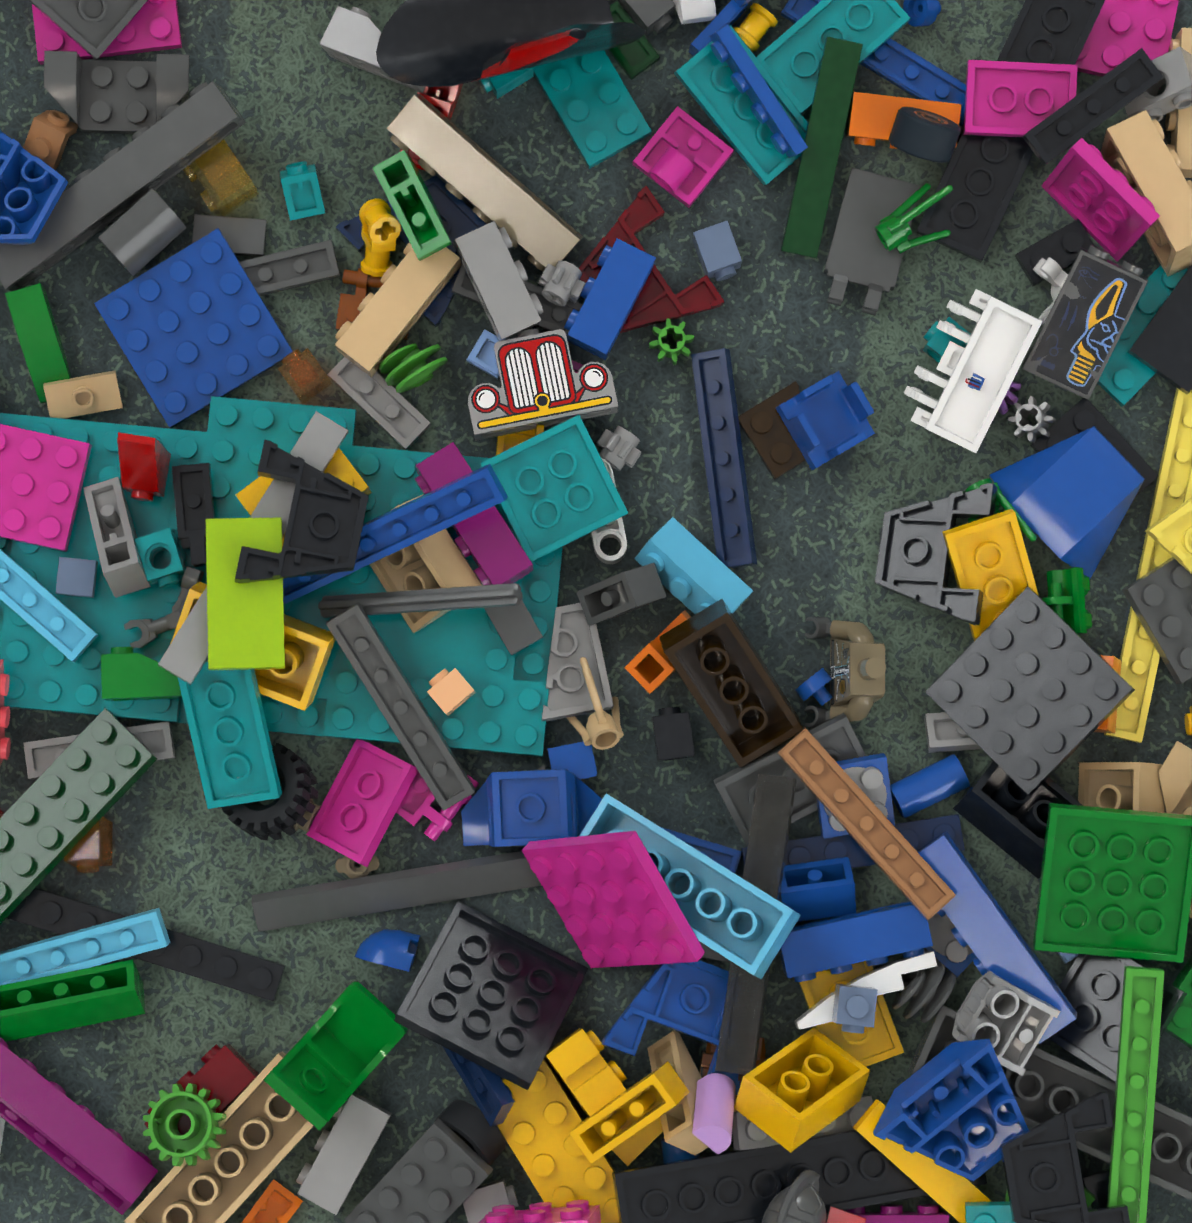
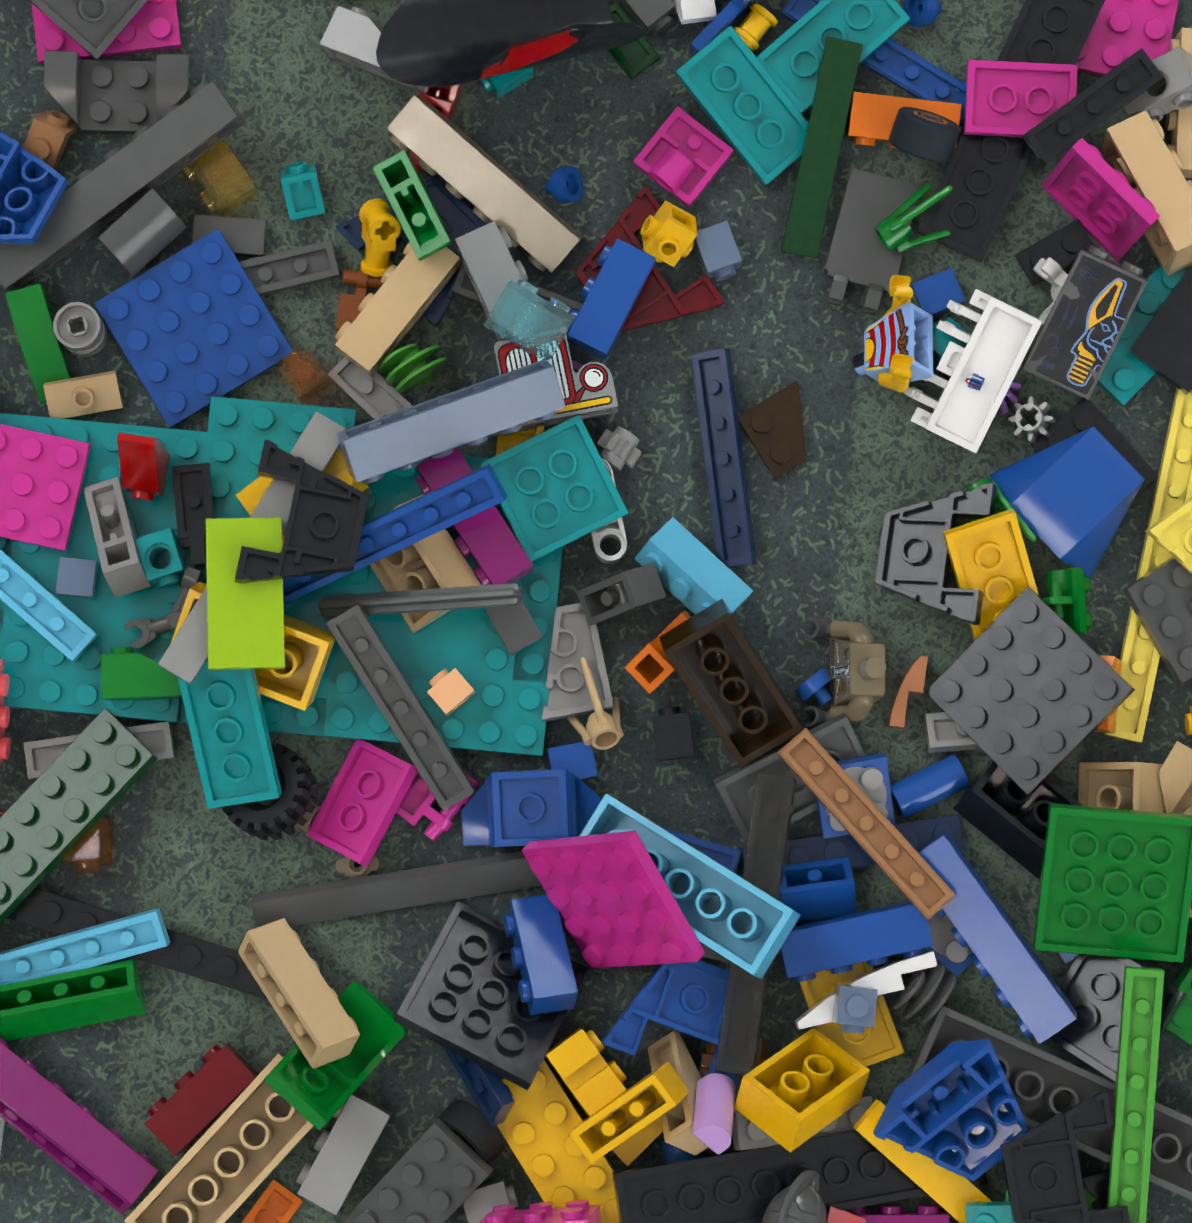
(80, 329): none -> light grey wheel
(203, 1130): bright green gear -> none
(299, 993): none -> tan brick
(390, 949): blue brick -> none
(451, 421): none -> sand blue brick
(483, 354): light blue tile -> none
(529, 319): none -> clear light blue brick
(540, 955): none -> blue brick
(561, 283): light grey gear -> none
(565, 185): none -> blue tile
(593, 105): teal plate -> none
(669, 234): none -> yellow brick
(678, 334): bright green gear -> none
(749, 80): blue plate -> none
(827, 419): blue panel -> none
(900, 343): none -> torso
(911, 683): none -> nougat slope
(936, 291): none -> blue panel
(1006, 1017): light grey slope -> none

